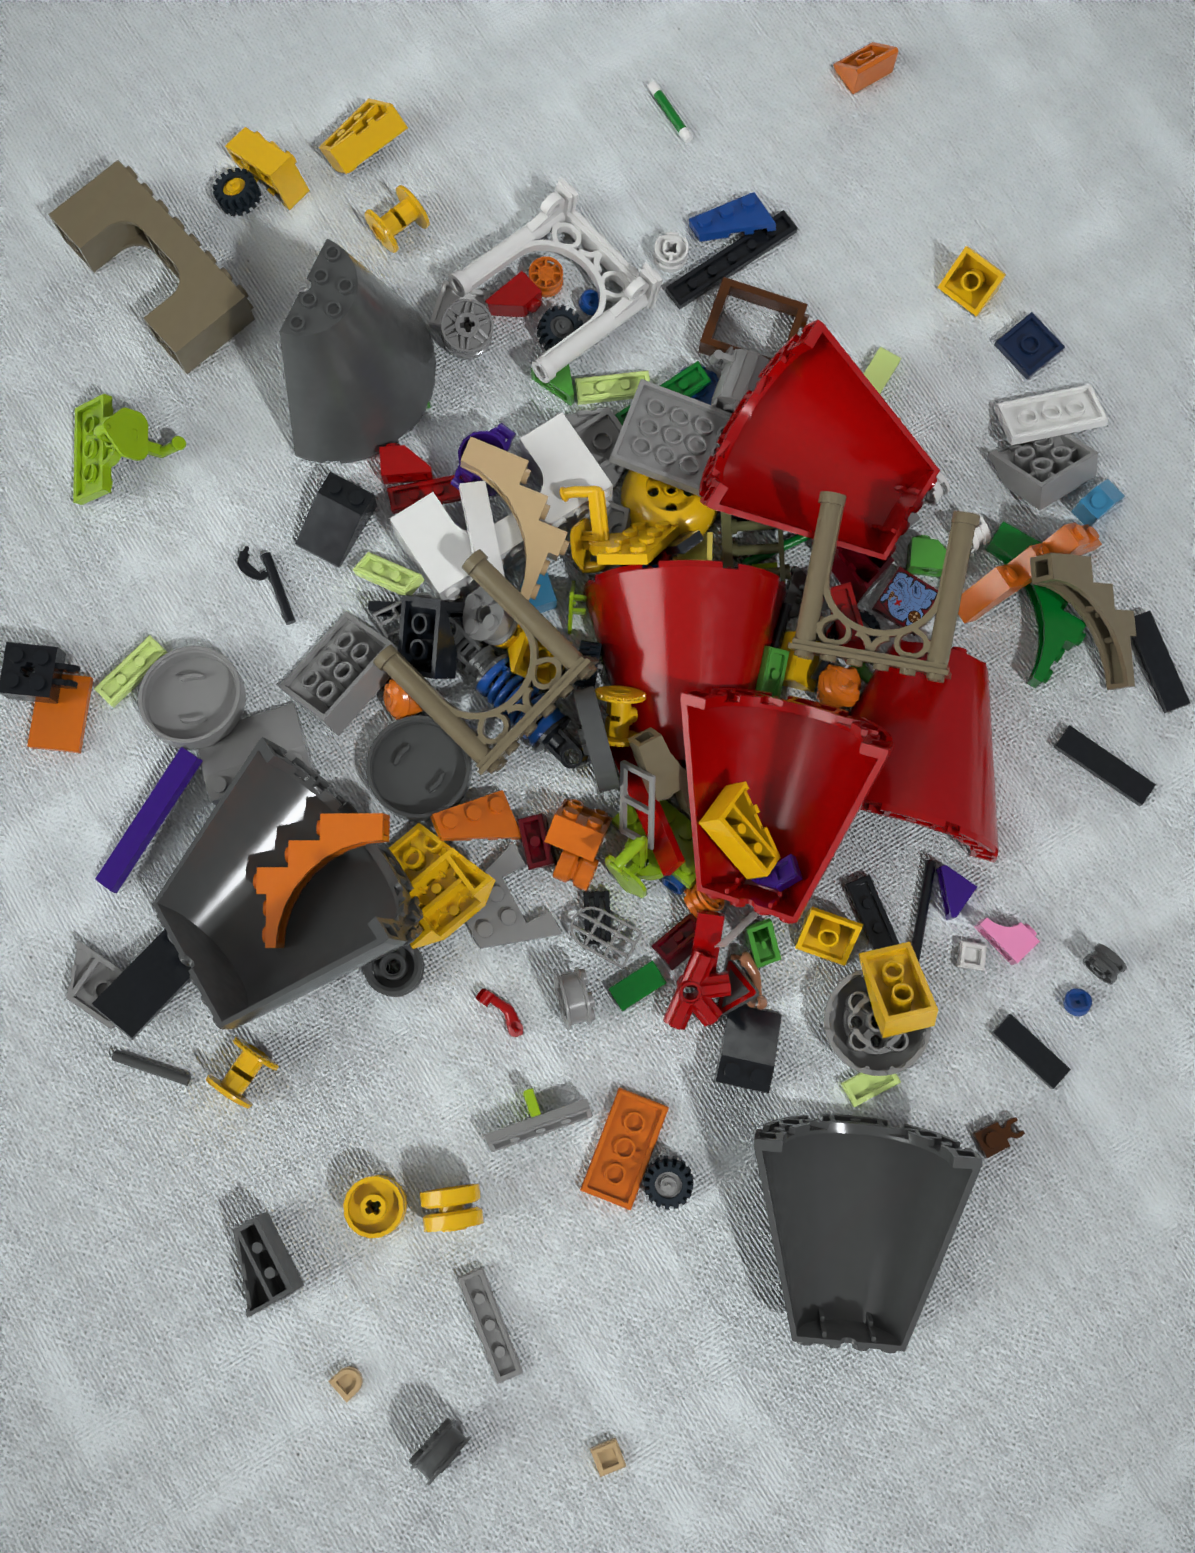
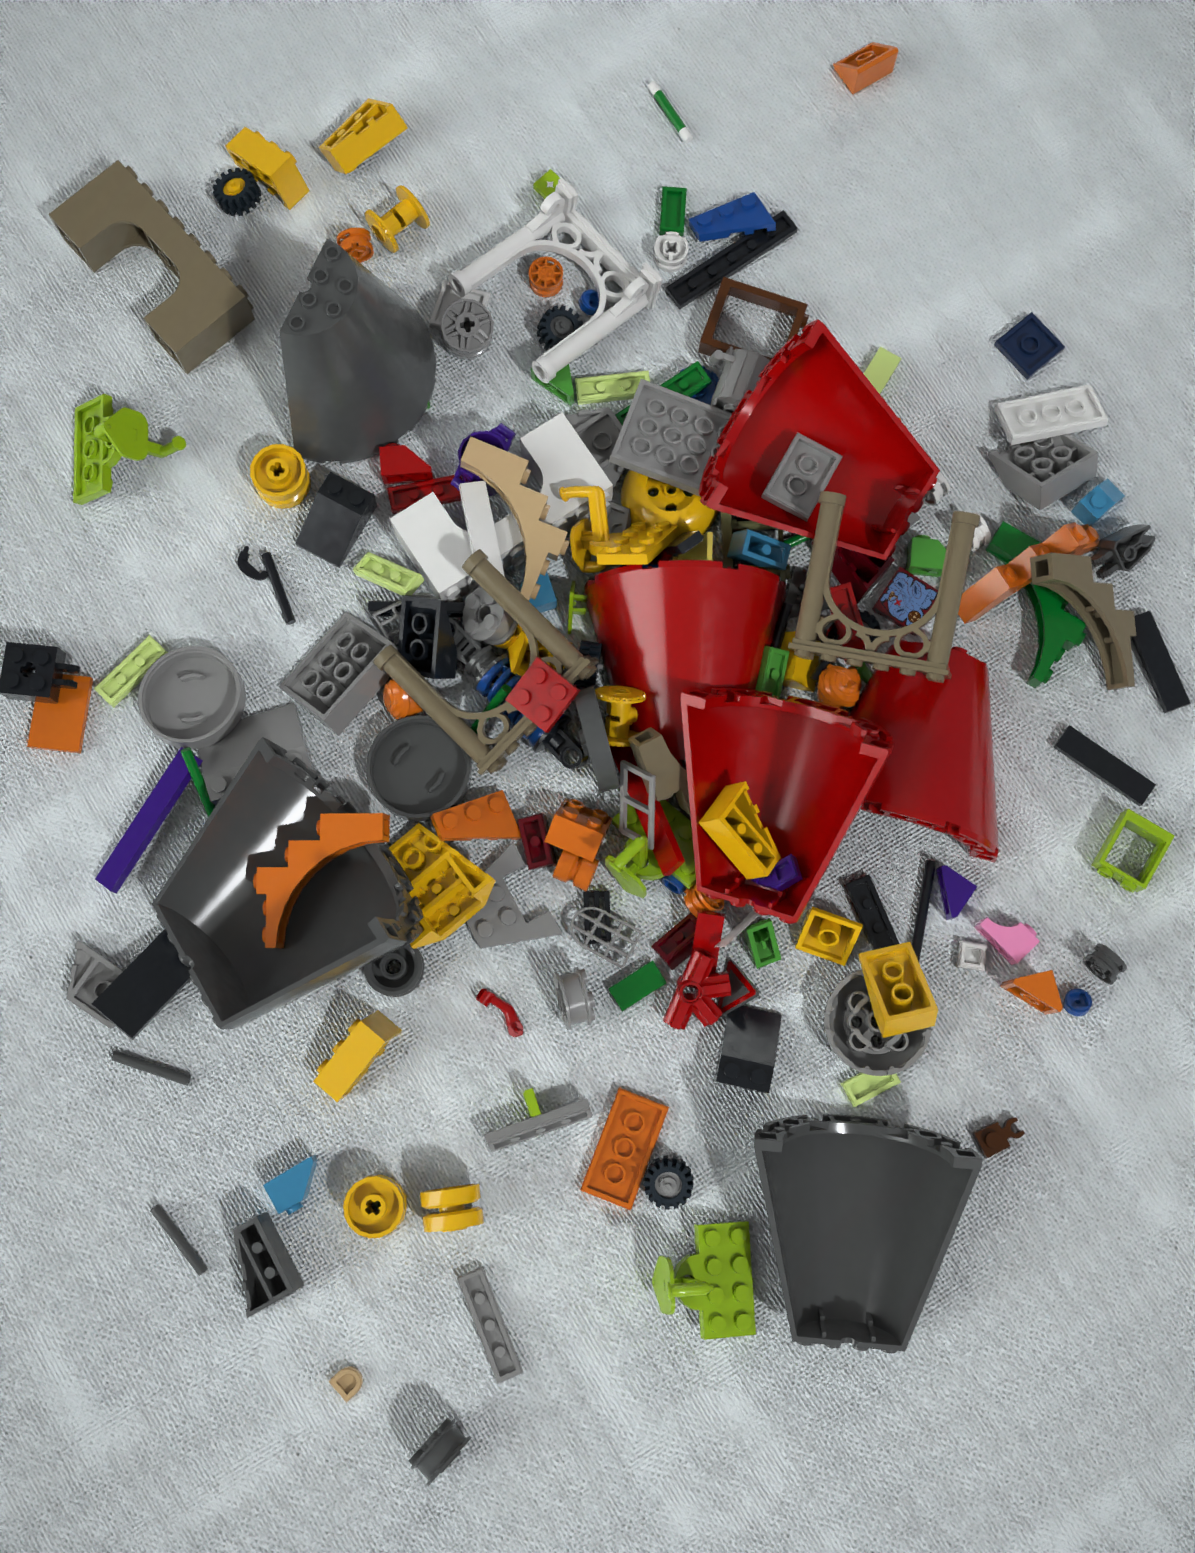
(179, 1239): none -> dark grey piece
(197, 779): none -> green bar
(242, 1073): yellow hose -> none
(280, 476): none -> yellow wheel
(292, 1186): none -> dark azure slope
(355, 1054): none -> yellow wedge
(356, 243): none -> orange wheel
(496, 701): none -> green bar
(515, 298): red slope -> none
(542, 694): none -> red plate
(546, 184): none -> lime tile
(608, 1457): tan tile -> none
(673, 210): none -> green tile
(718, 1282): none -> lime plate
(748, 963): nougat piece -> none
(758, 550): none -> dark azure slope
(801, 476): none -> light grey tile
(972, 281): yellow slope -> none
(1030, 1051): black tile -> none
(1036, 990): none -> orange slope
(1122, 549): none -> dark grey hinge
(1145, 829): none -> lime window

